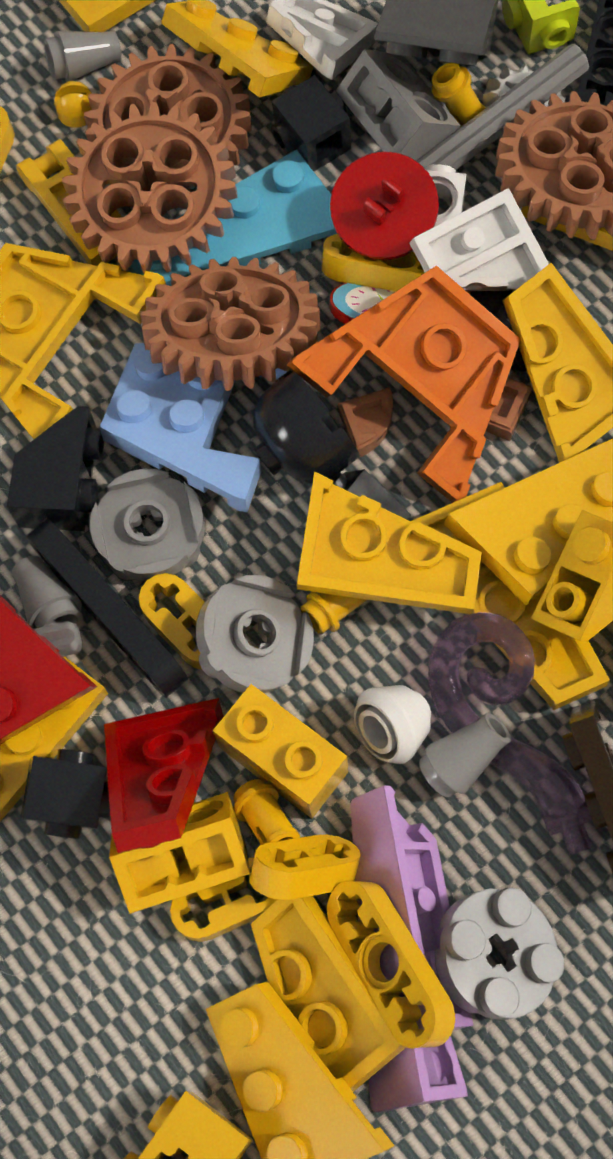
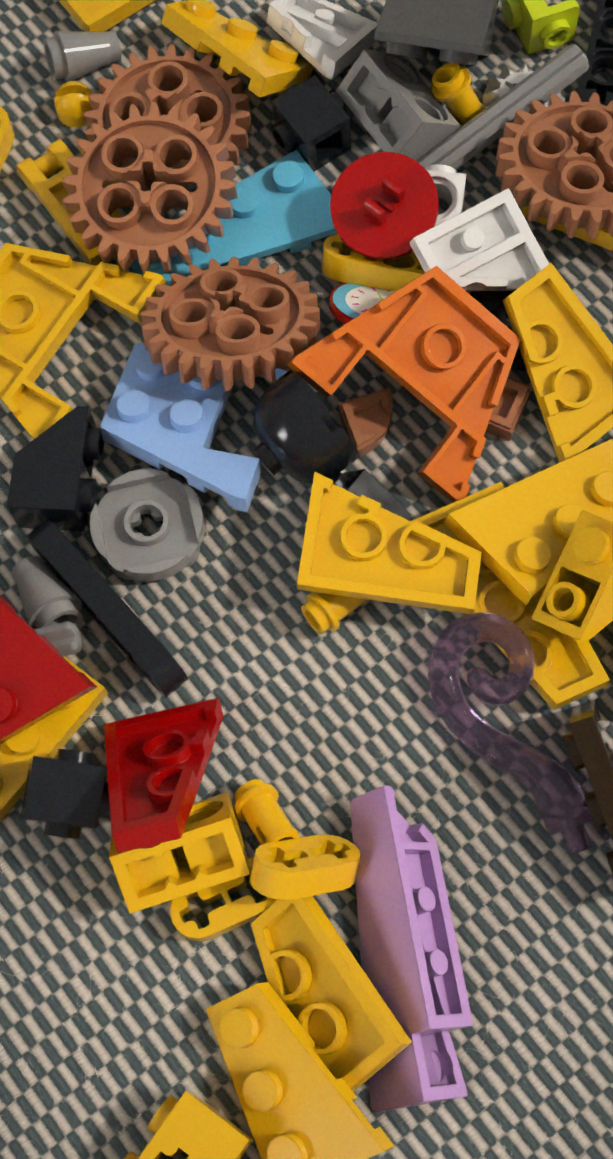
(170, 628): yellow beam -> none
(226, 651): light grey plate -> none
(281, 750): yellow brick -> none
(392, 722): white cone -> none
(413, 975): yellow beam -> none
(462, 756): light grey cone -> none
(530, 948): plate -> none

